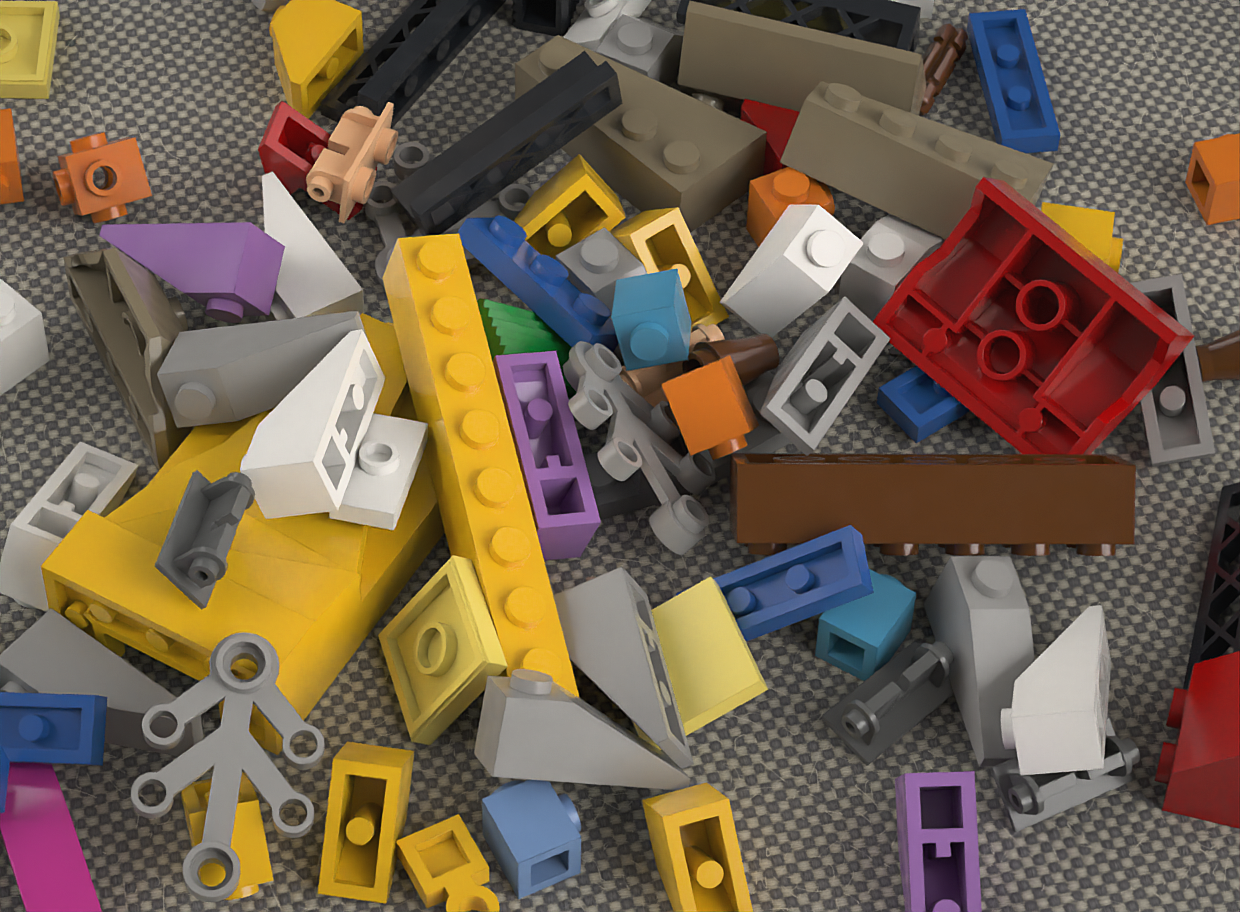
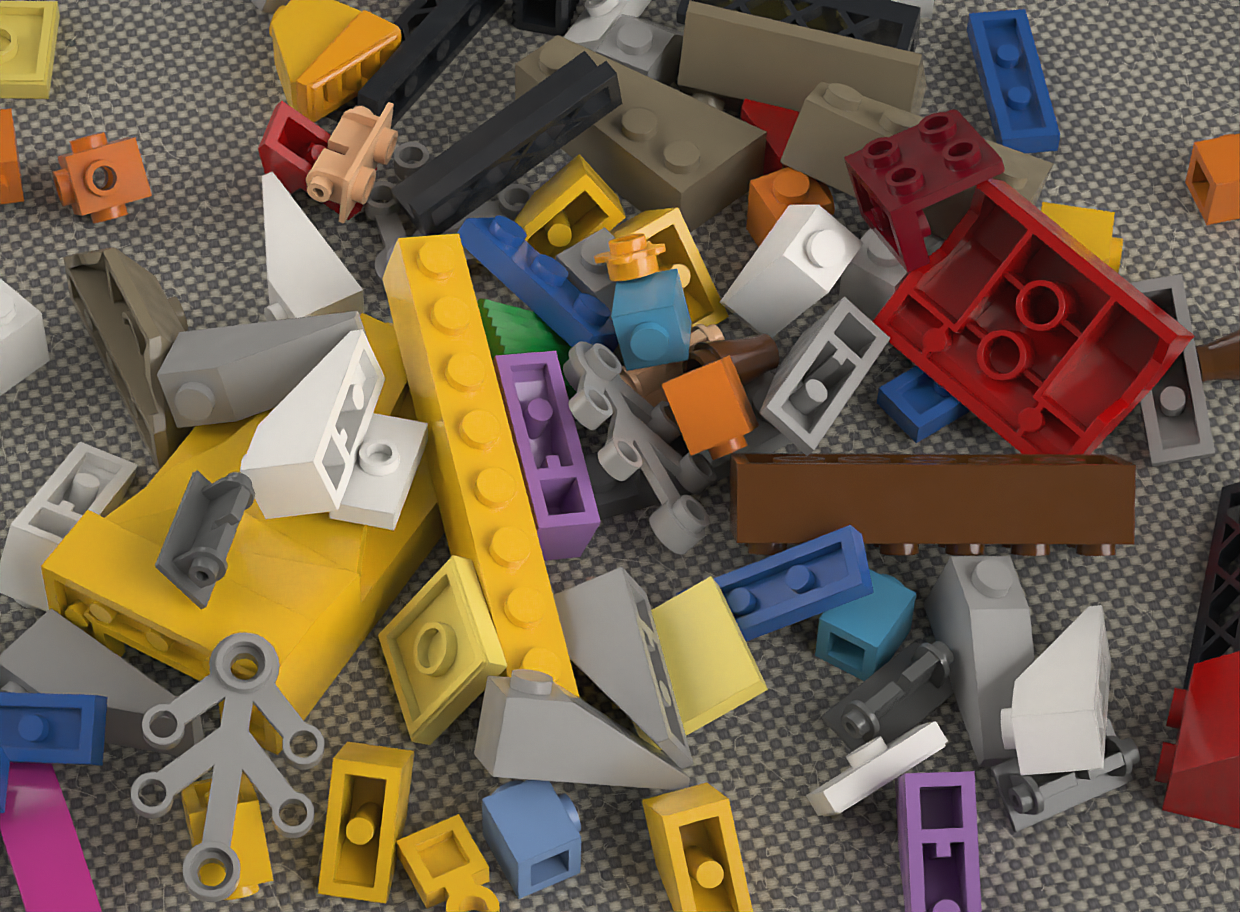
(217, 264): medium lavender slope -> none
(346, 65): none -> light orange slope
(630, 257): none -> light orange plate
(875, 766): none -> white plate
(914, 170): none -> dark red bracket
(939, 61): reddish brown axle -> none

